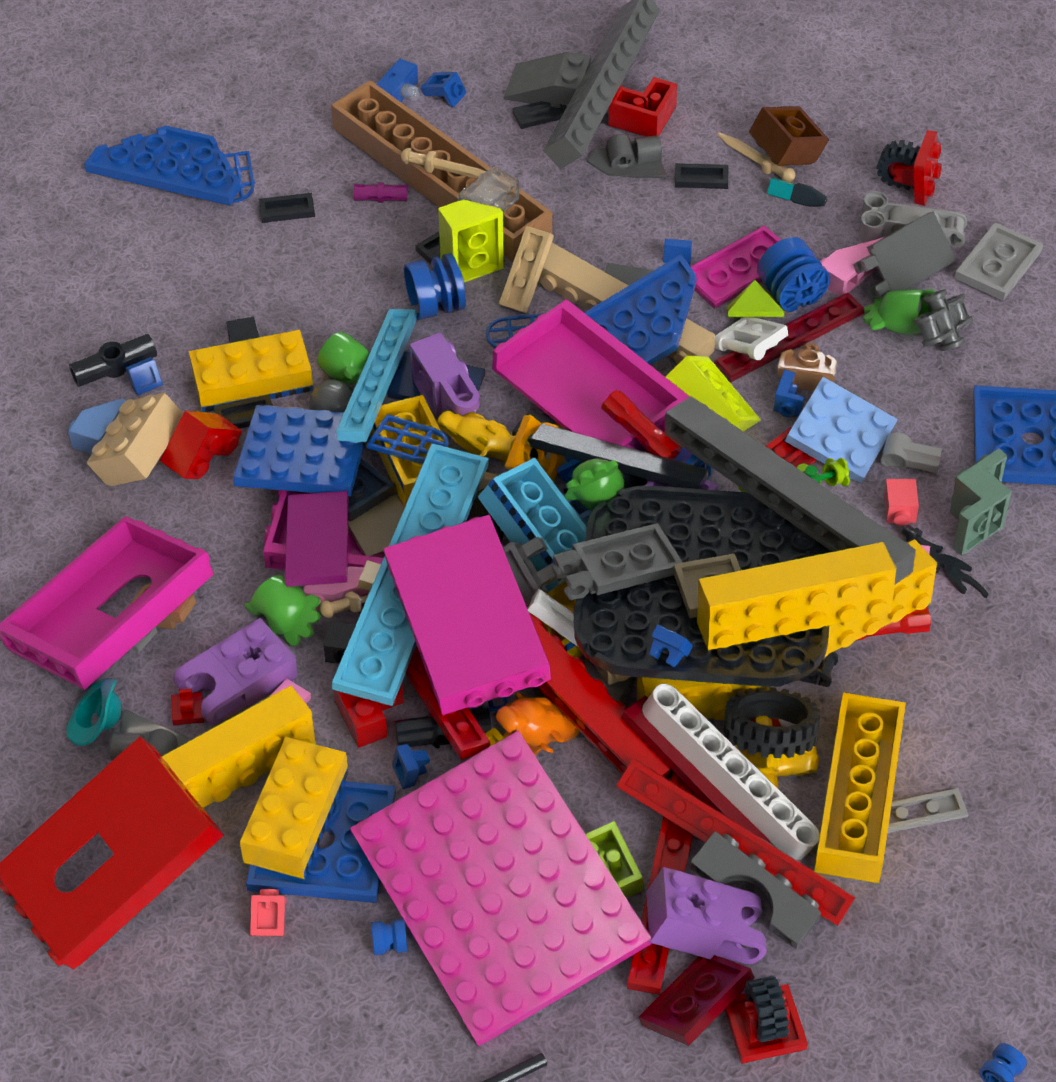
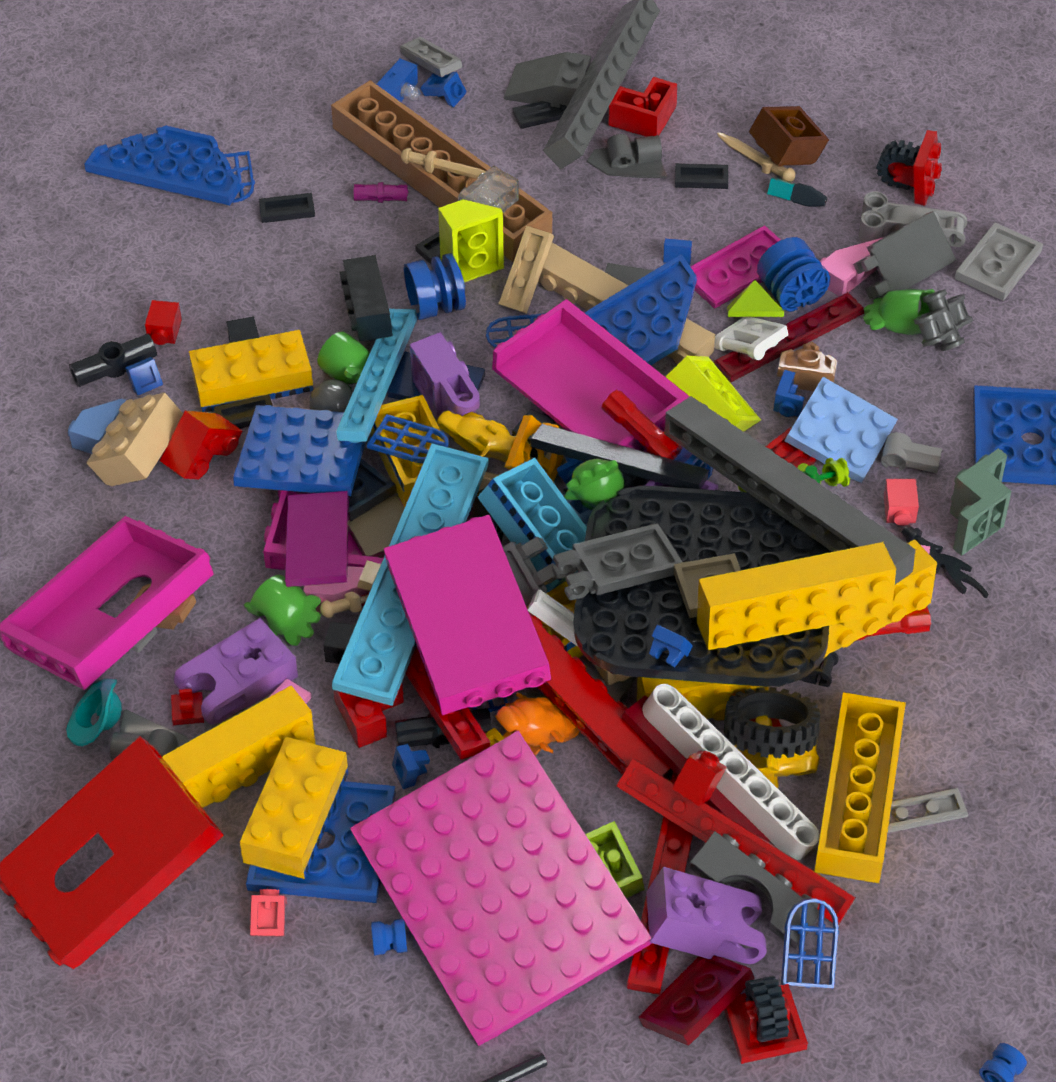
(163, 322): none -> red brick
(365, 298): none -> black brick
(431, 56): none -> light grey tile
(699, 777): none -> red brick
(819, 954): none -> blue window

